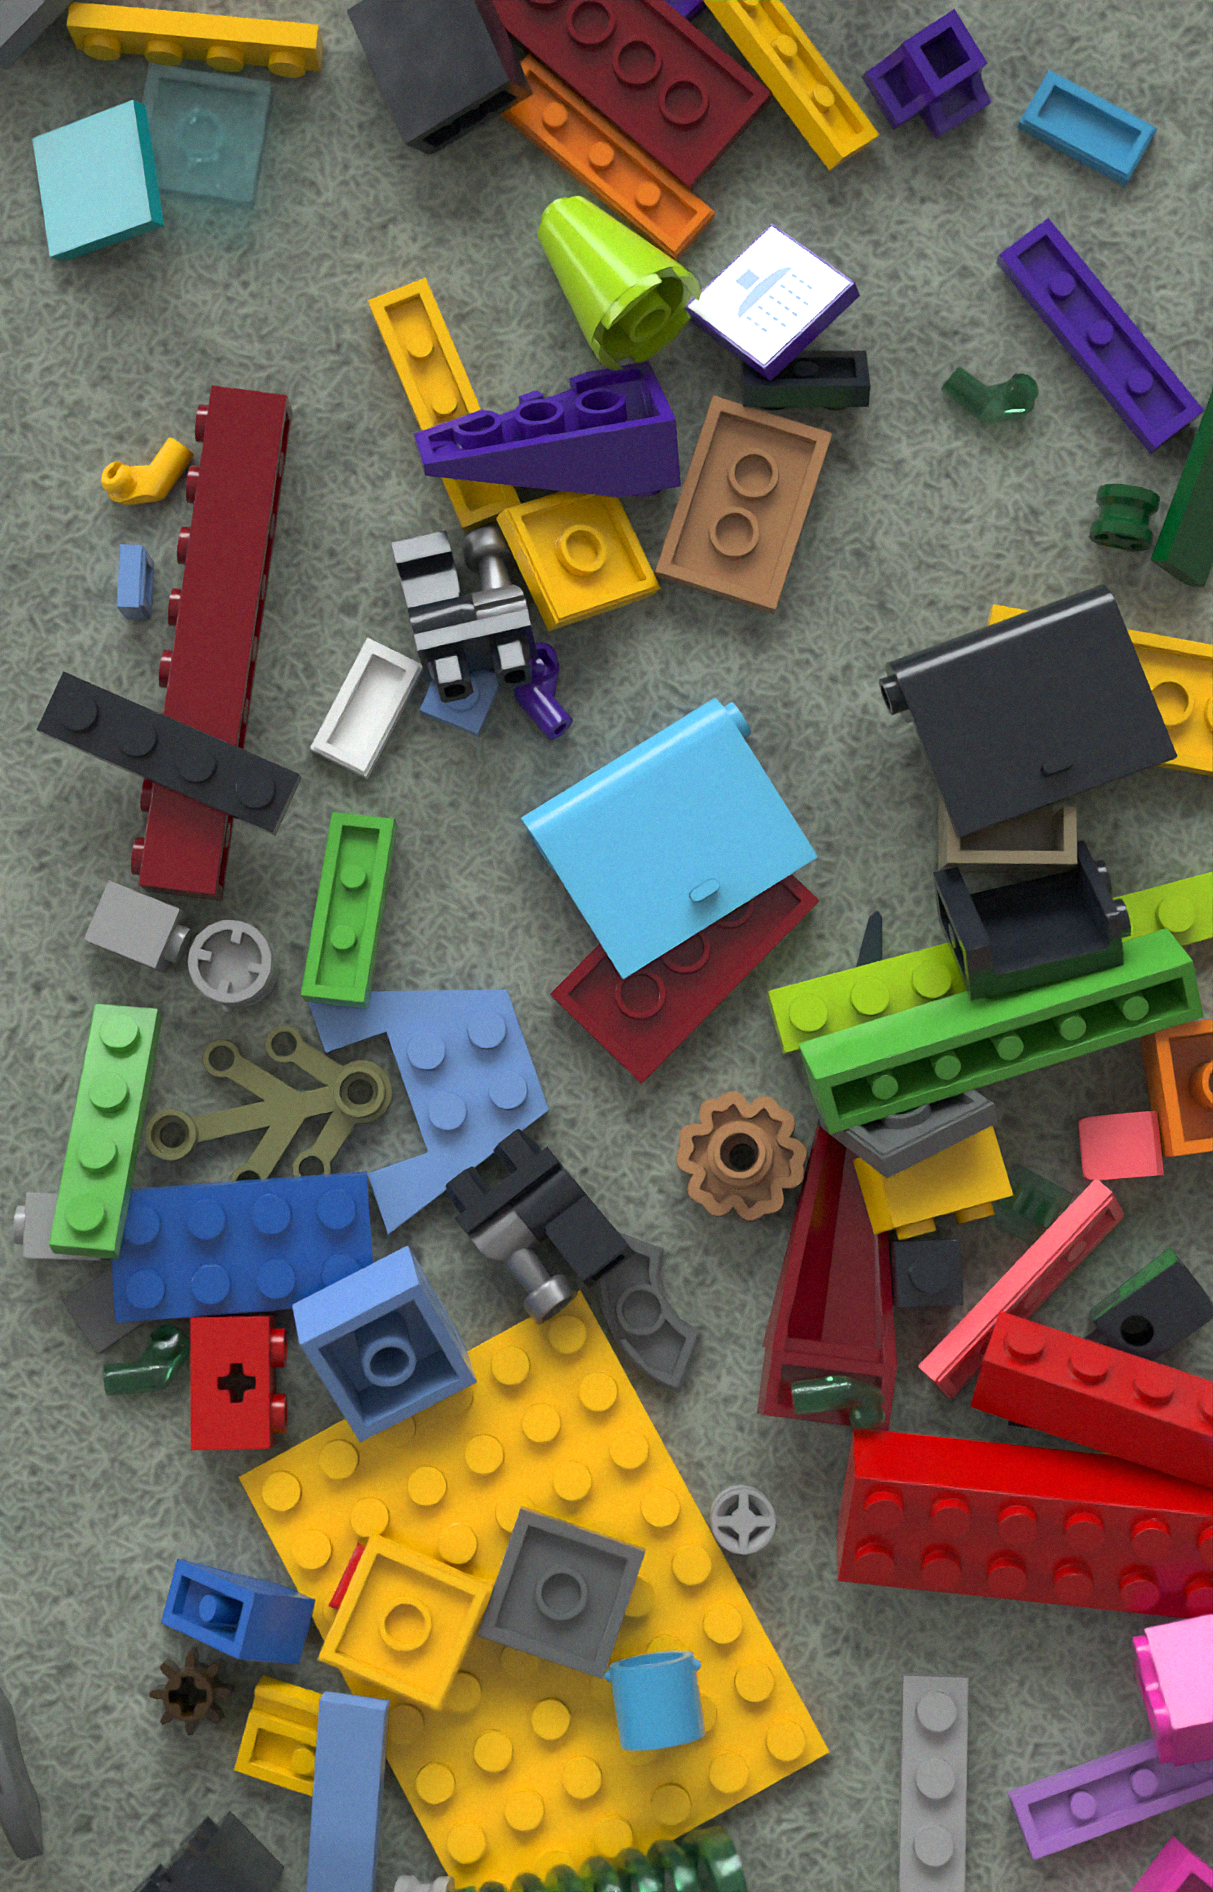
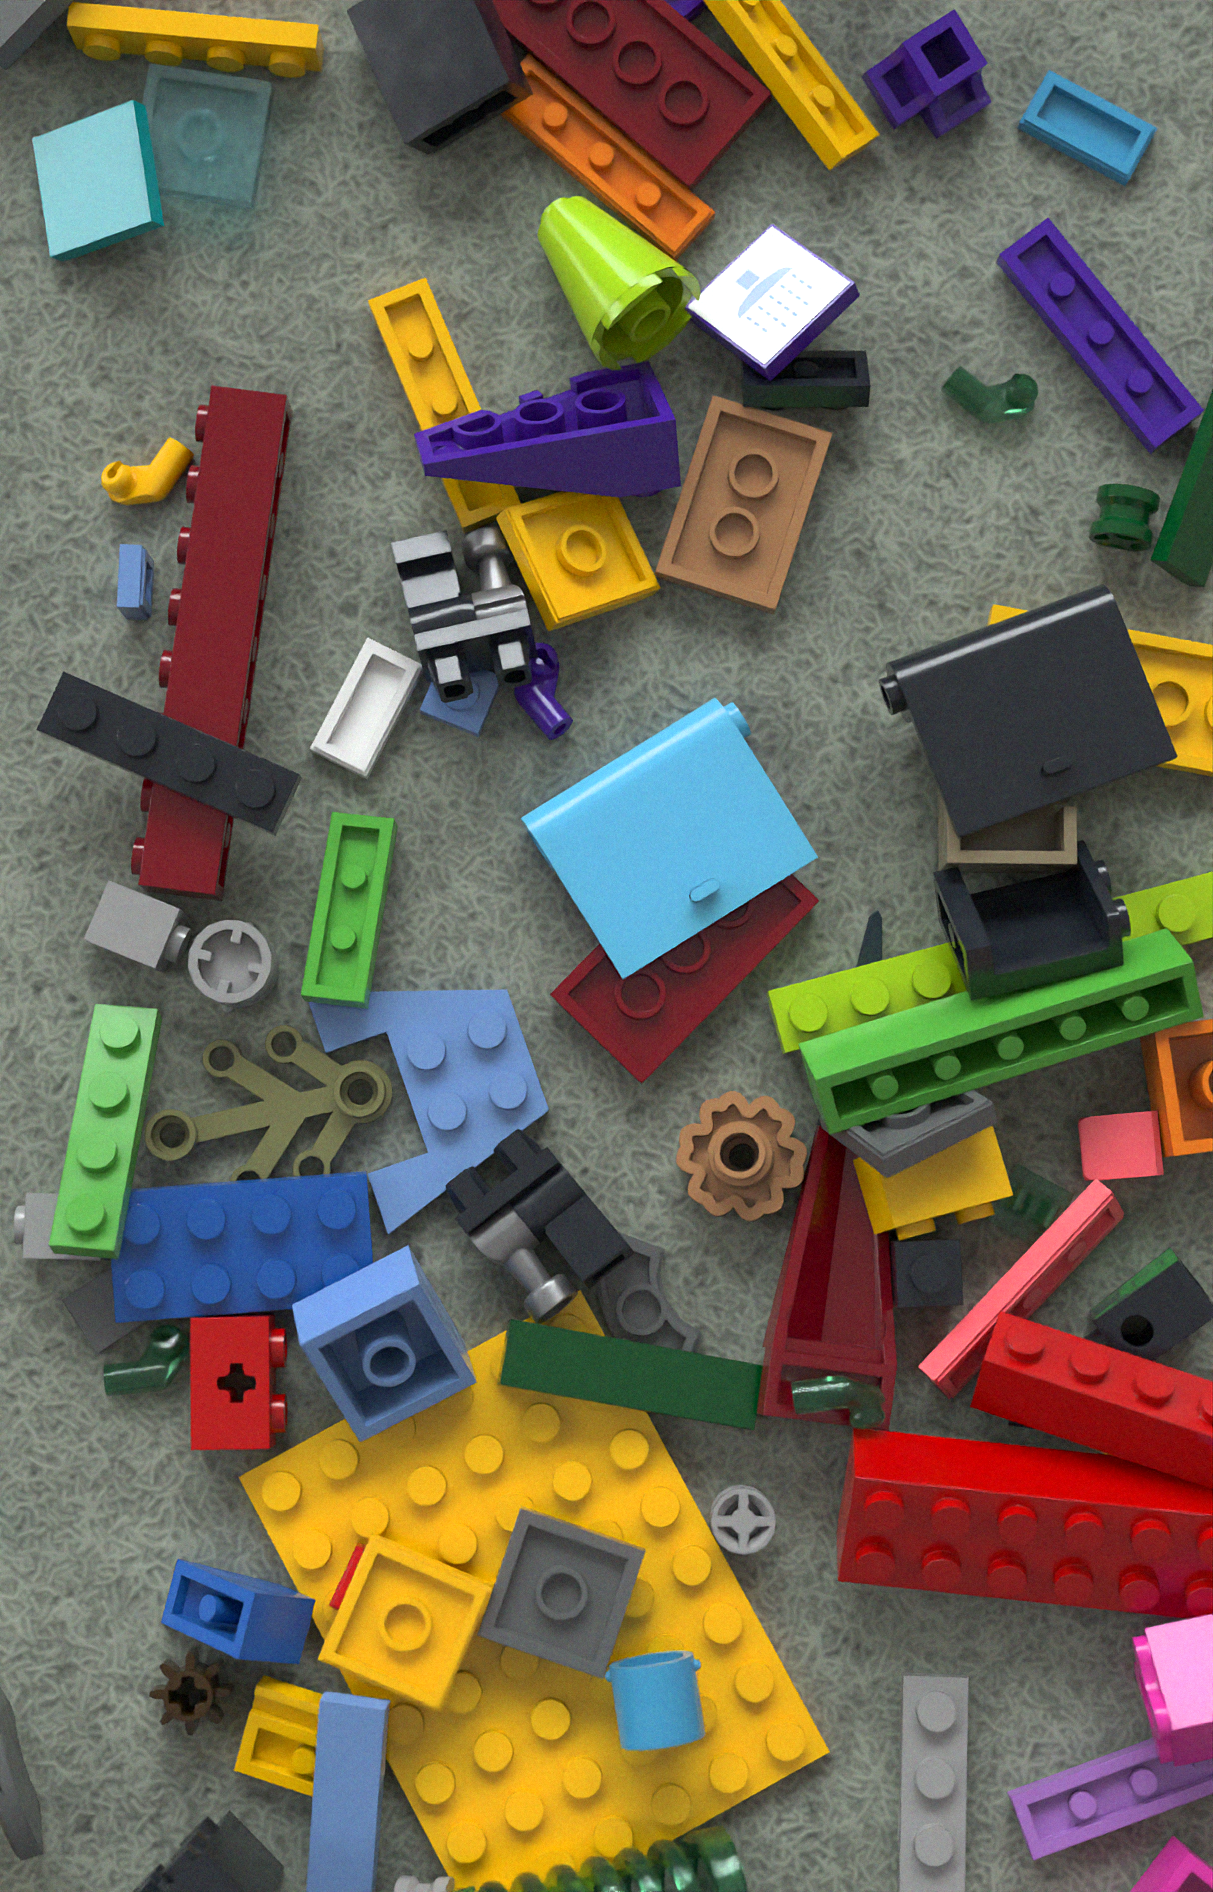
(630, 1374): none -> dark green tile

